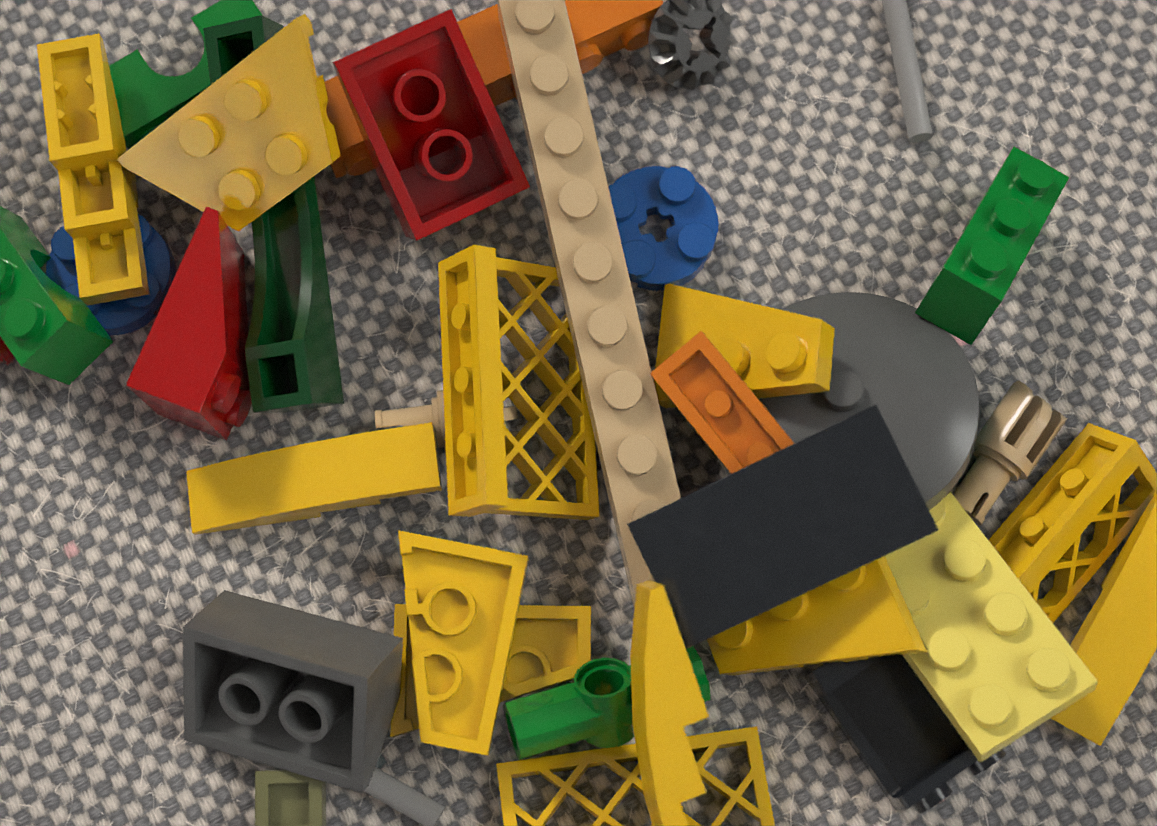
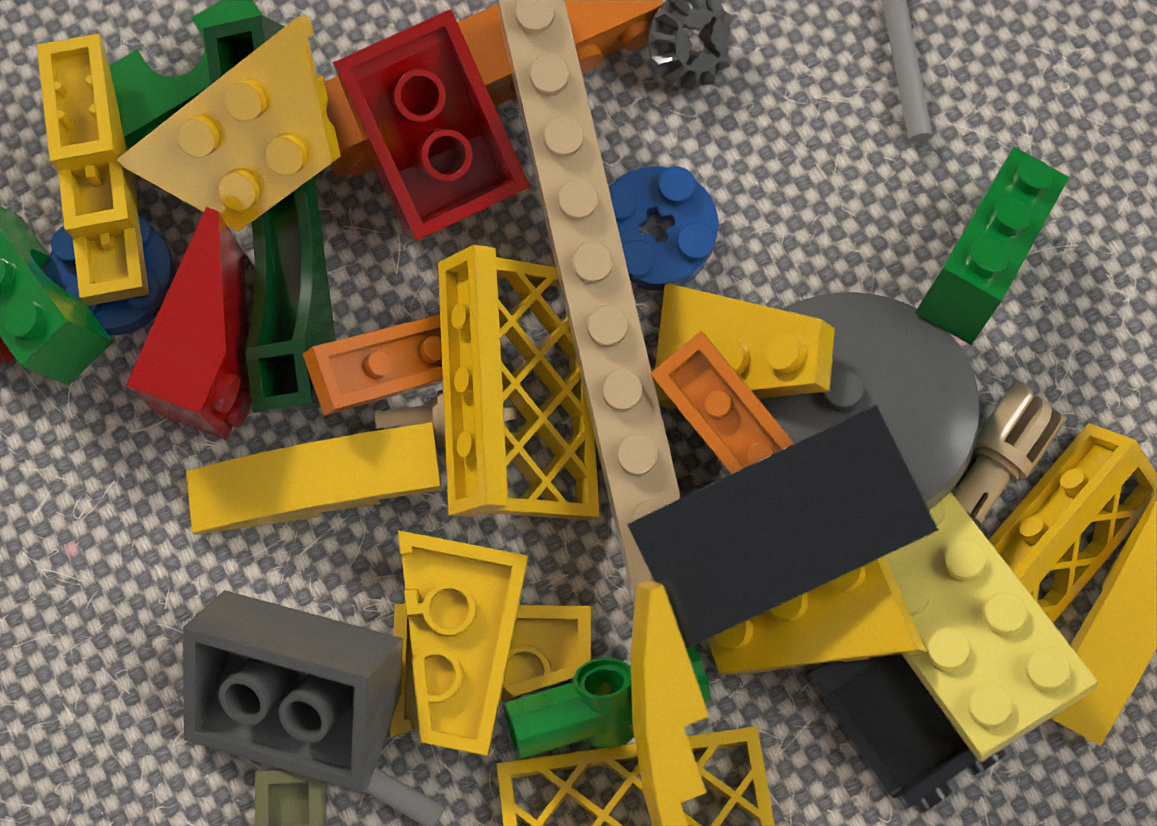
(376, 364): none -> orange plate

